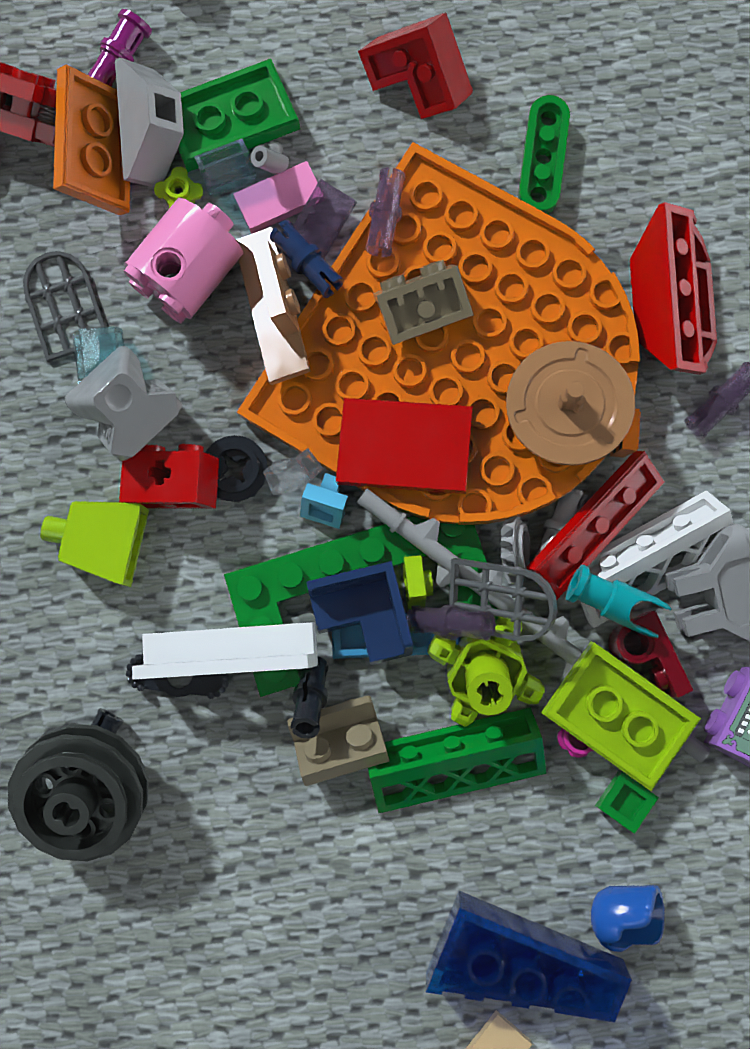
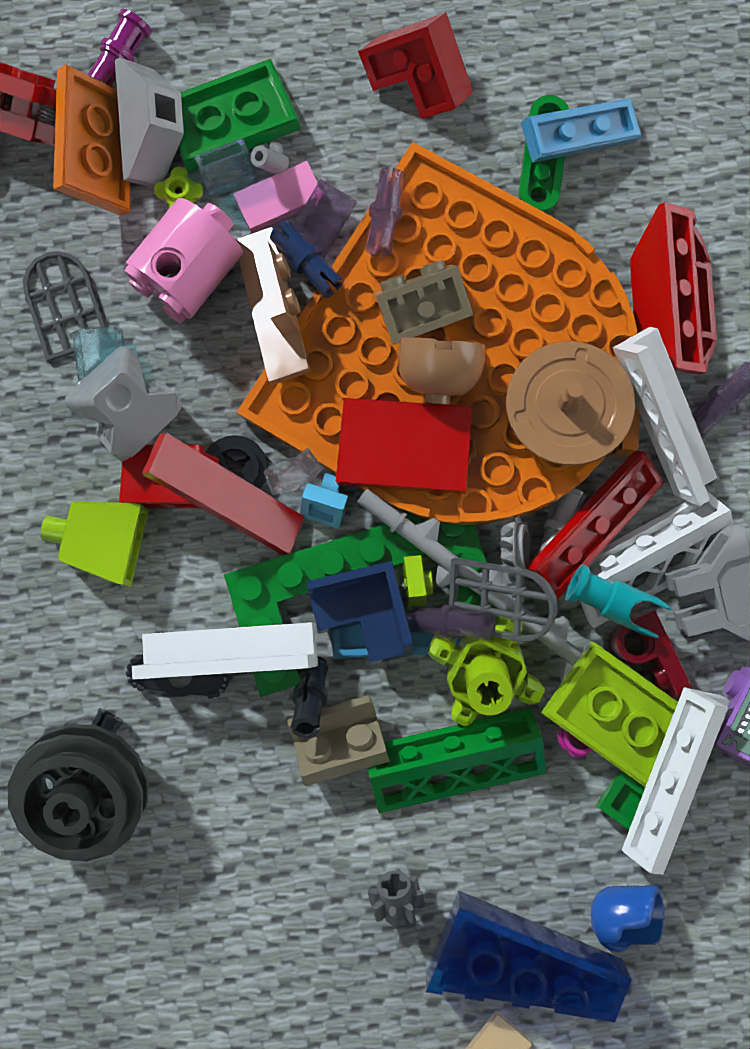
(222, 494): none -> tile
(396, 898): none -> dark grey gear
(440, 367): none -> medium nougat cylinder
(580, 130): none -> dark azure tile
(667, 415): none -> white fence
(674, 778): none -> white fence

